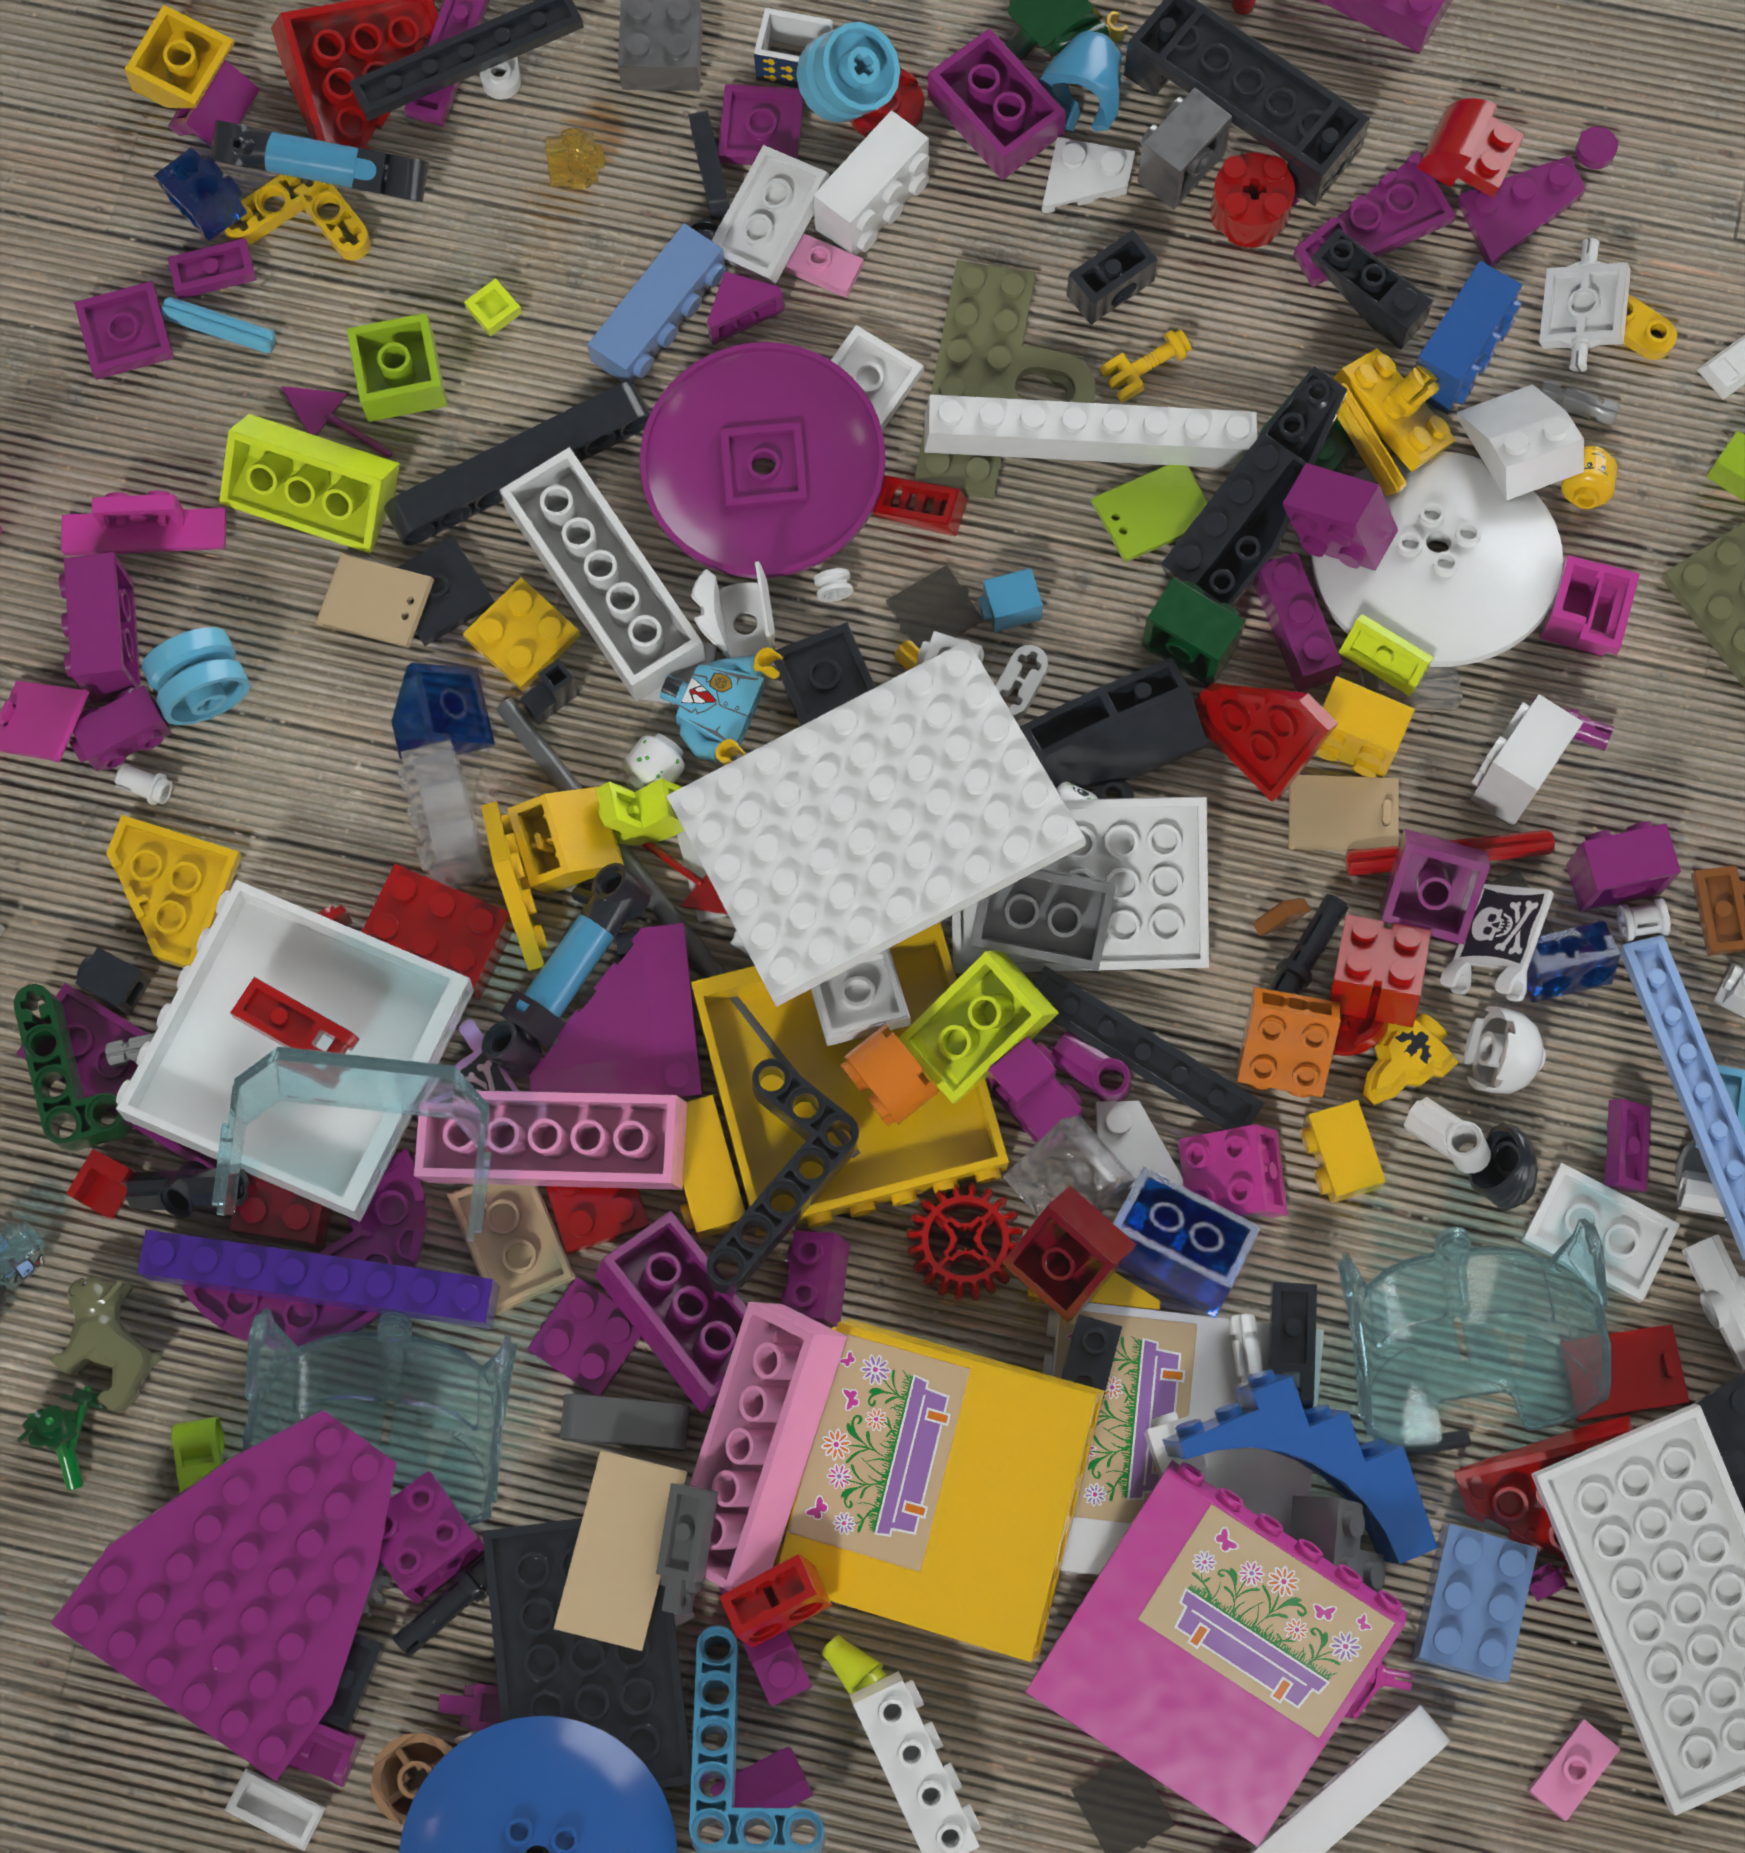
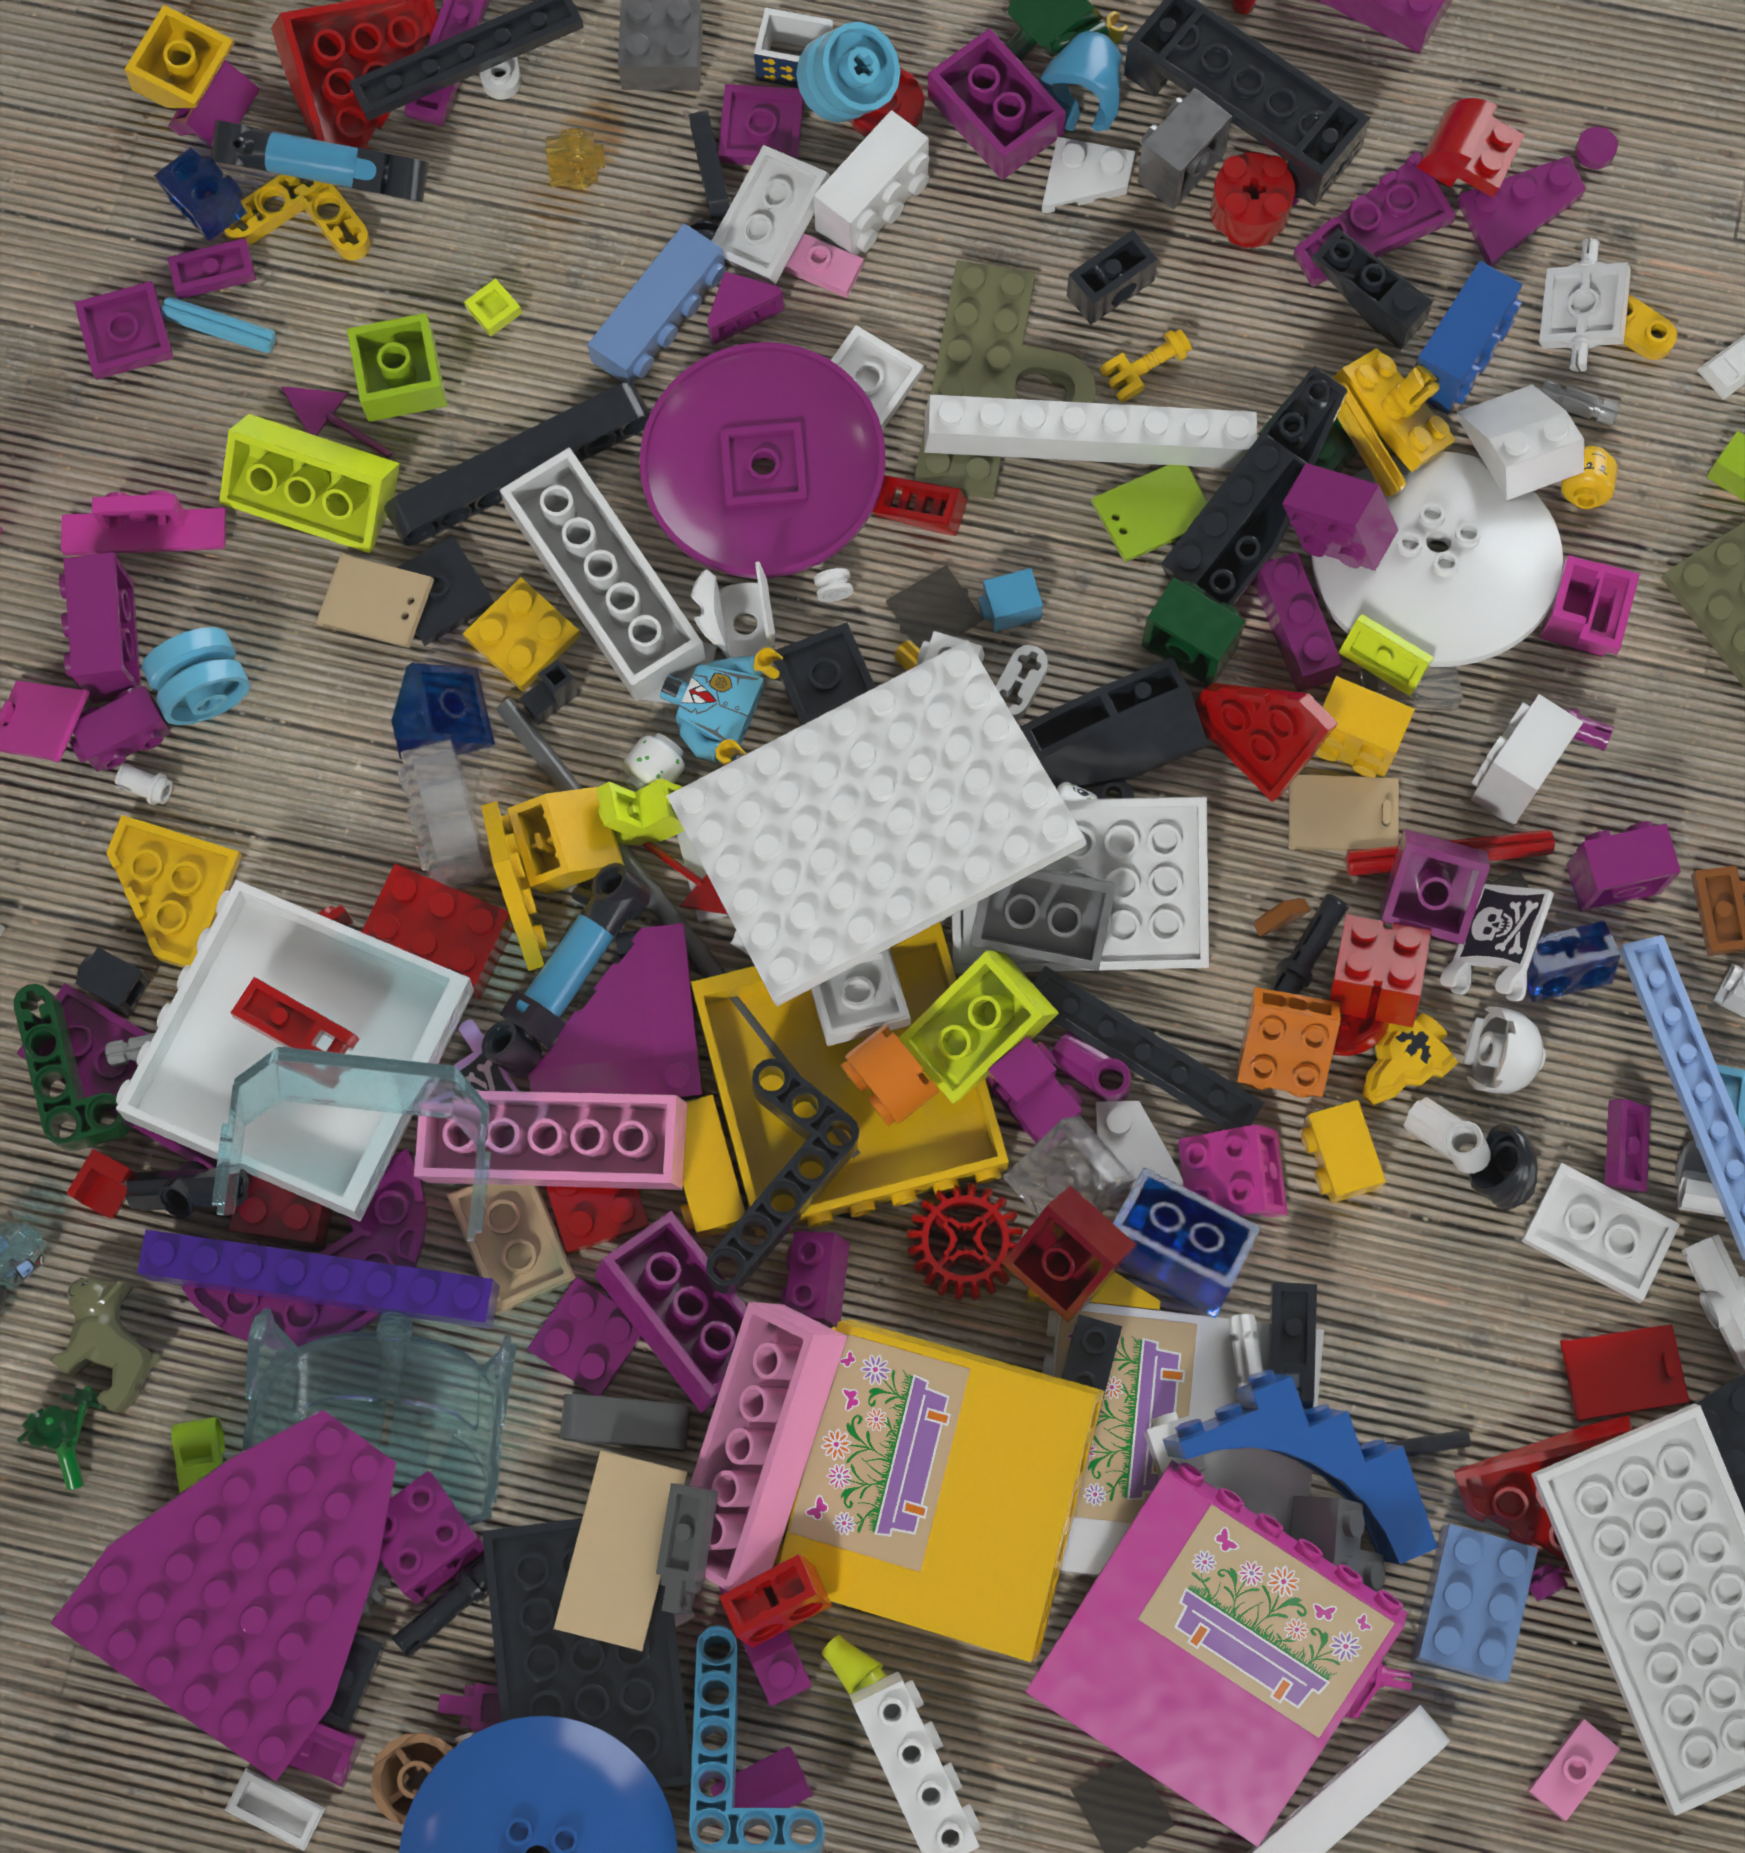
(1525, 1322): clear light blue piece -> none
(1643, 920): white bush -> none

